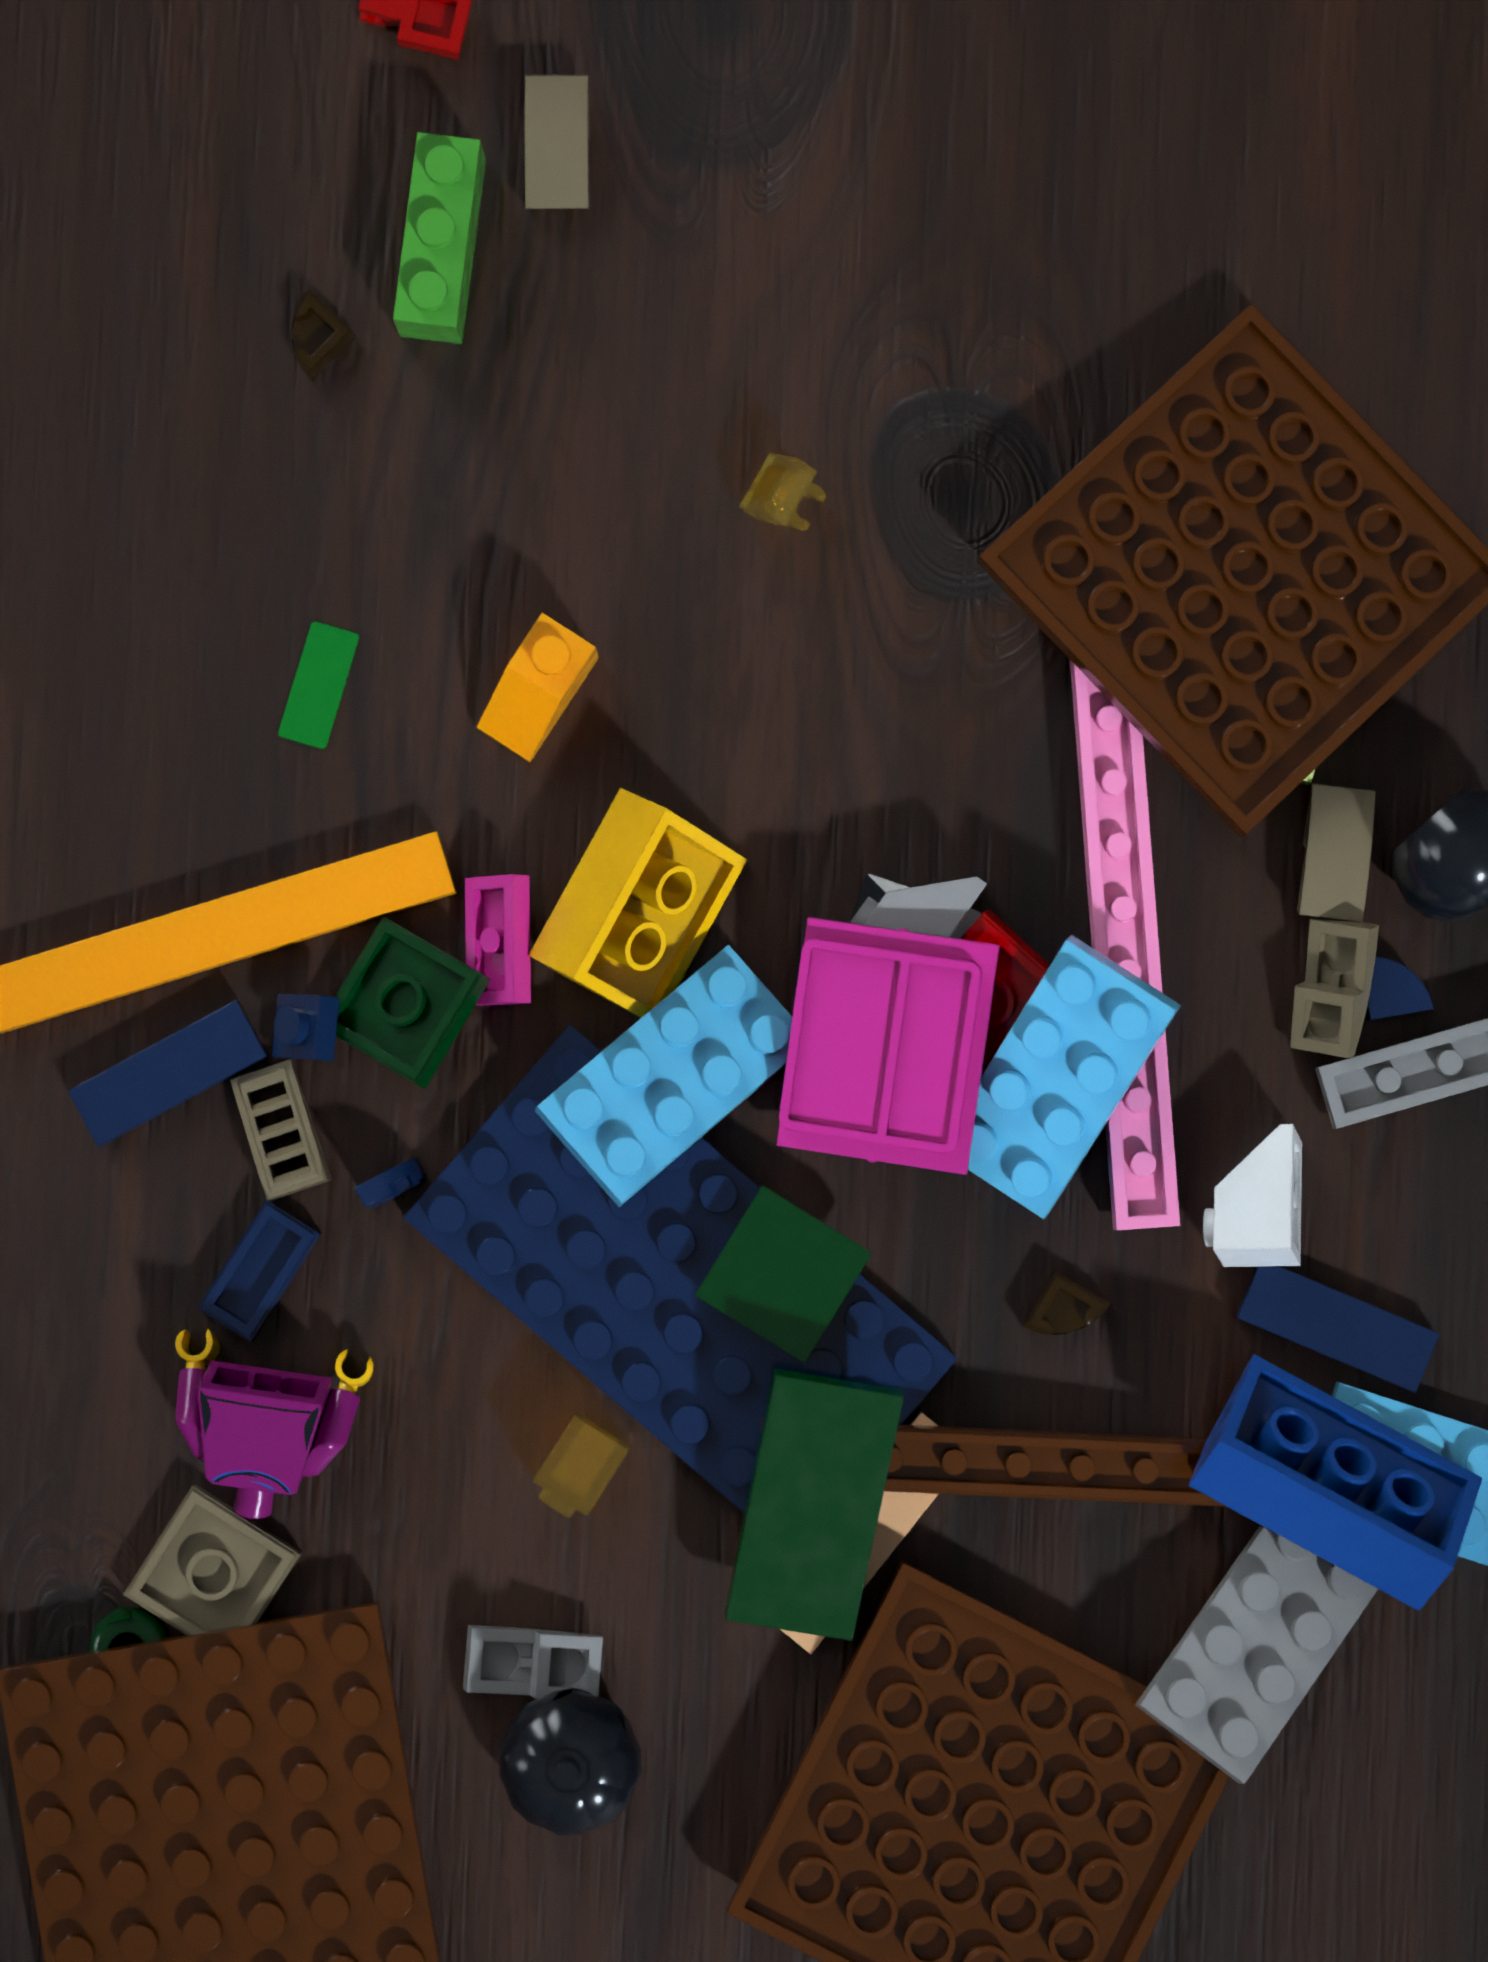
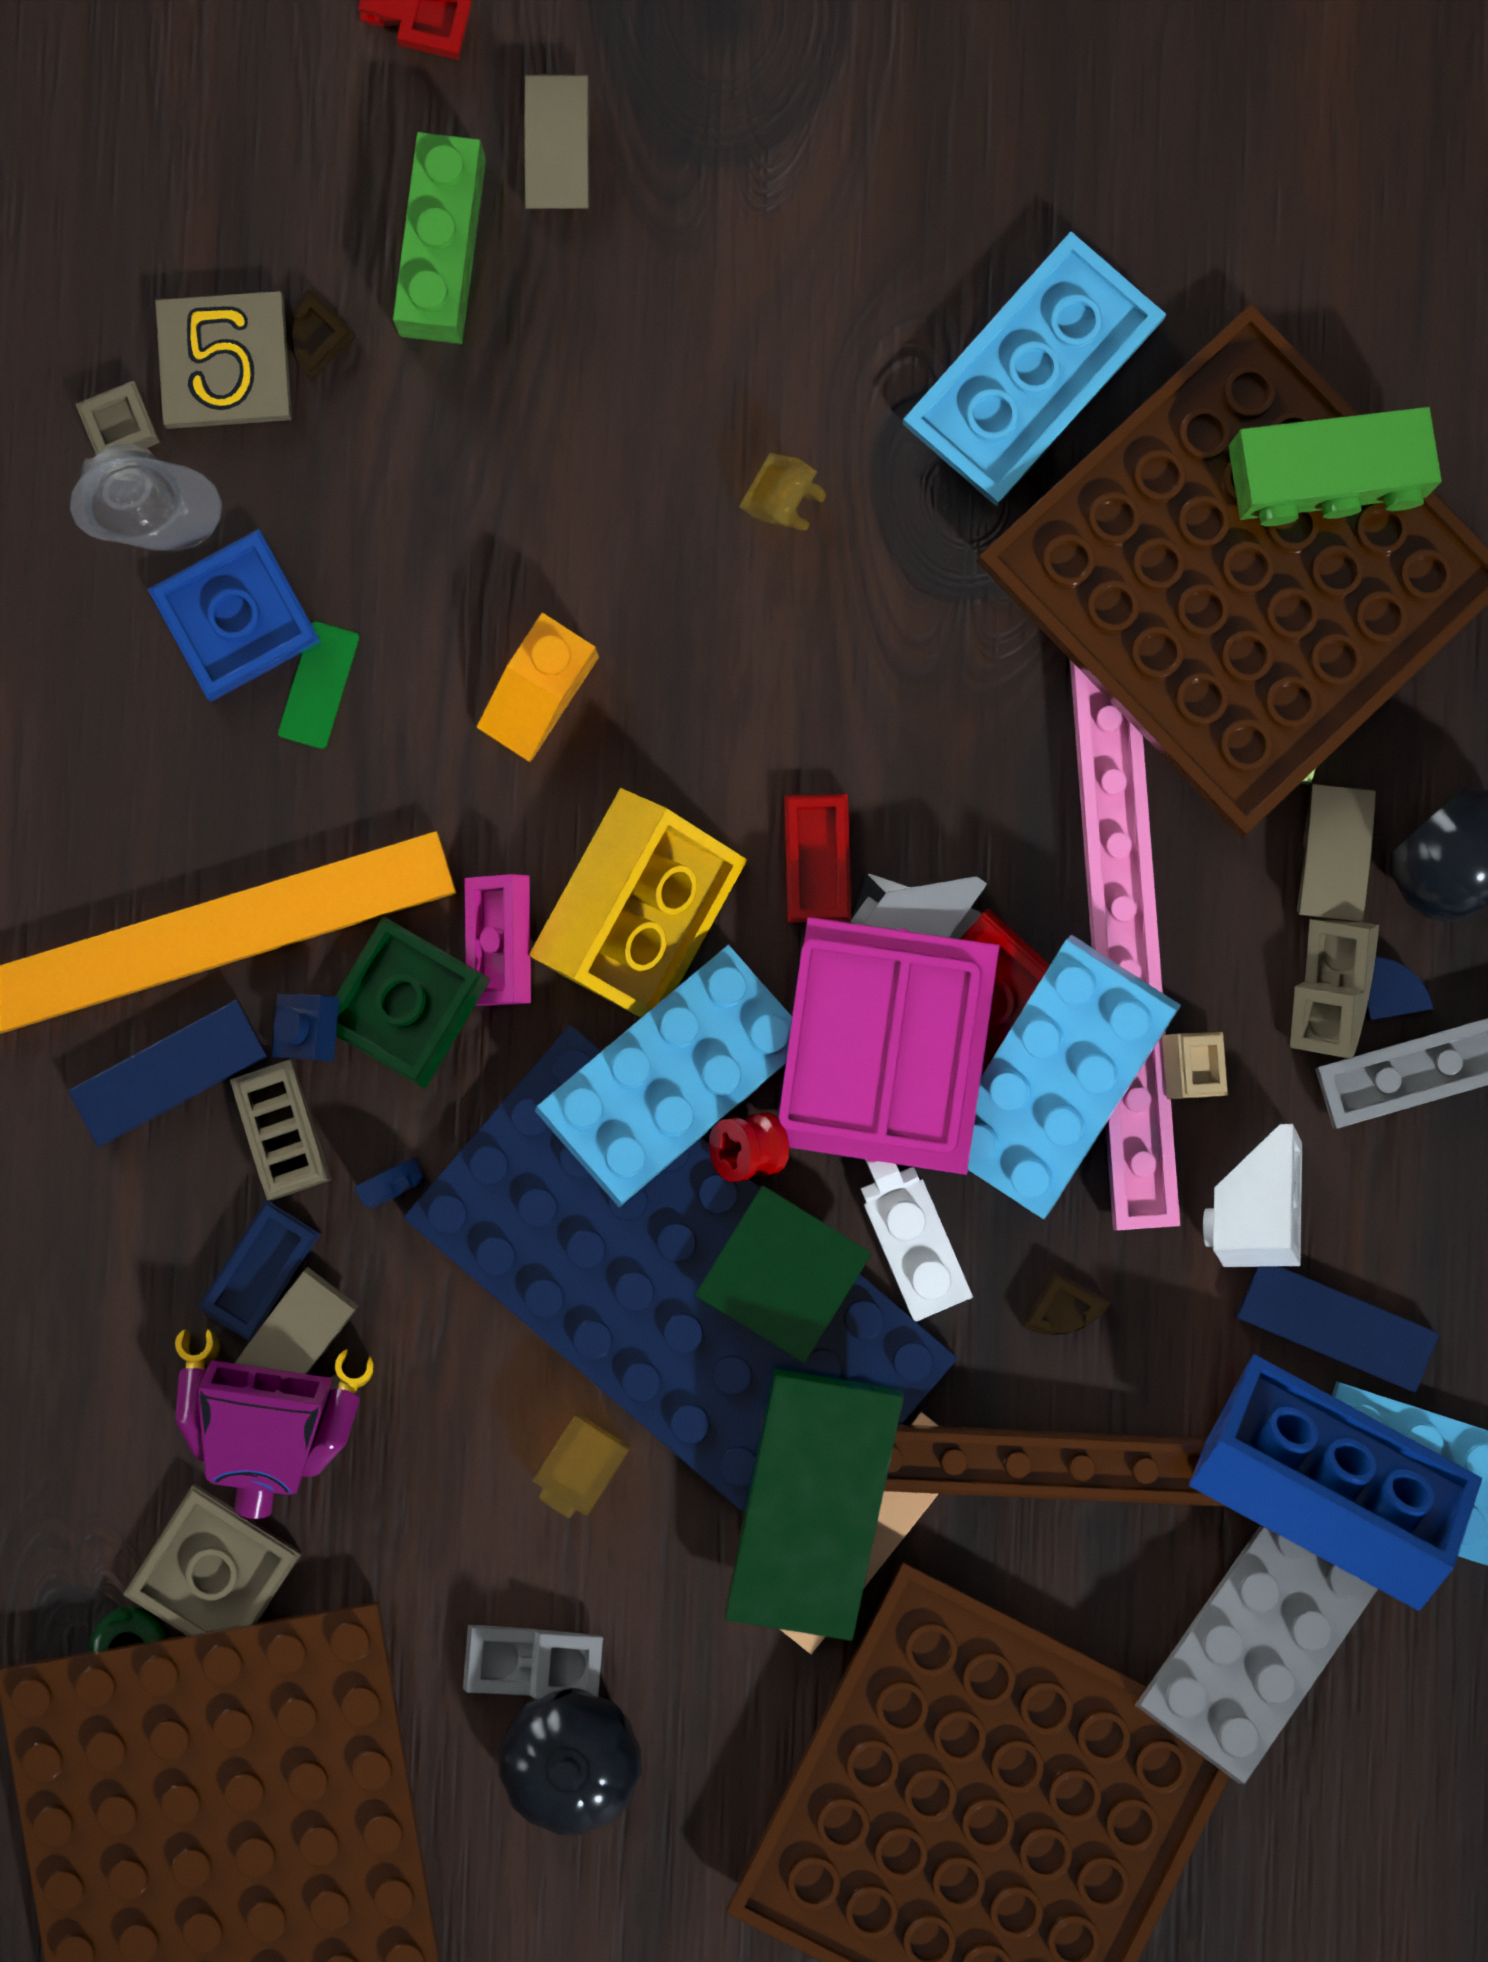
(118, 418): none -> dark tan tile
(144, 501): none -> clear piece
(223, 360): none -> dark tan tile
(234, 615): none -> blue tile
(300, 1326): none -> dark tan slope
(748, 1147): none -> red wheel
(817, 857): none -> red tile
(914, 1240): none -> white hinge
(1034, 369): none -> medium azure plate
(1194, 1065): none -> tan tile
(1335, 465): none -> bright green brick

